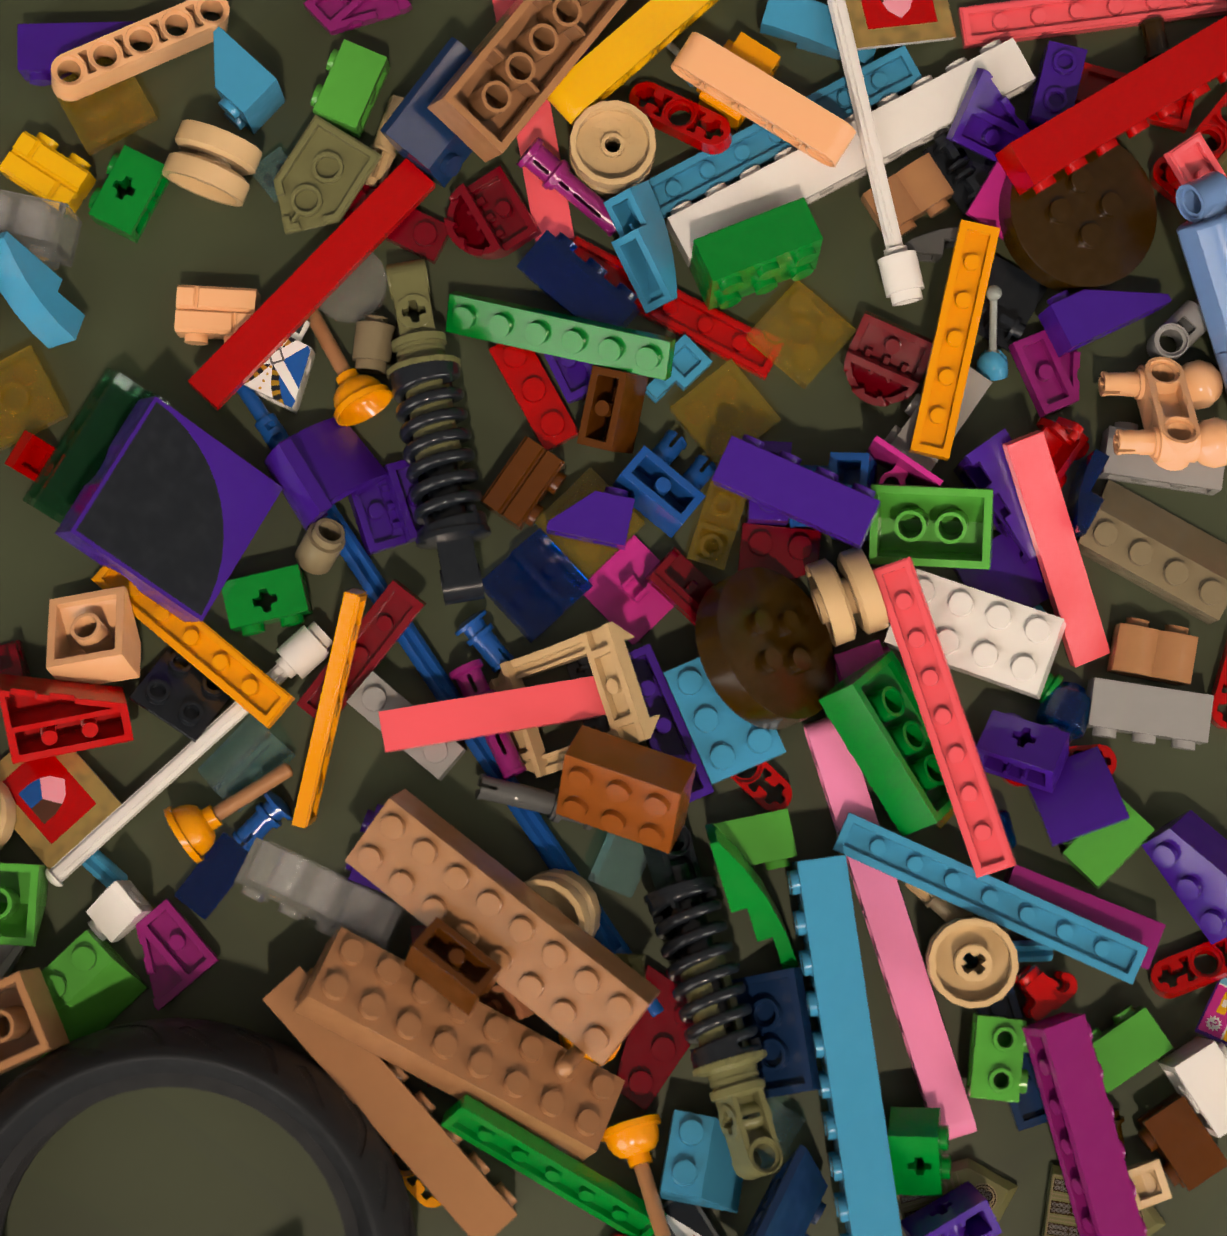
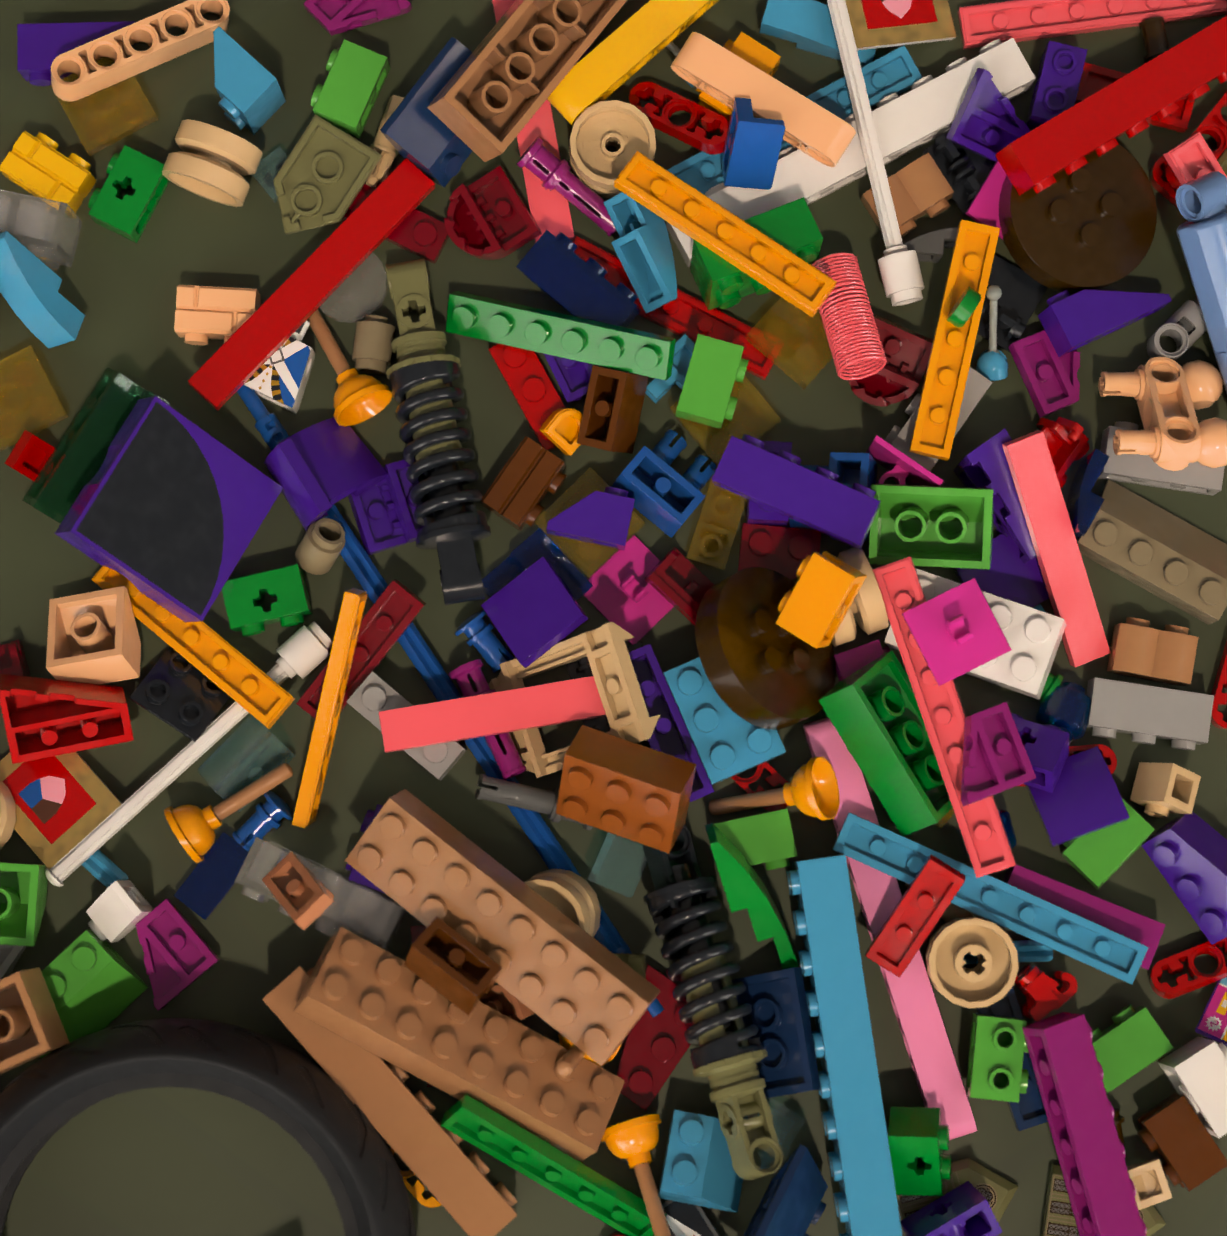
(298, 890): none -> nougat slope
(534, 612): none -> dark purple tile
(563, 429): none -> light orange tile
(710, 382): none -> bright green brick
(725, 234): none -> light orange tile
(751, 148): none -> blue panel
(812, 790): none -> light orange piece
(819, 598): none -> light orange brick
(850, 320): none -> coral piece
(915, 915): none -> red plate
(956, 632): none -> dark pink piece
(964, 307): none -> green tile
(992, 755): none -> magenta wing
(1165, 789): none -> tan brick

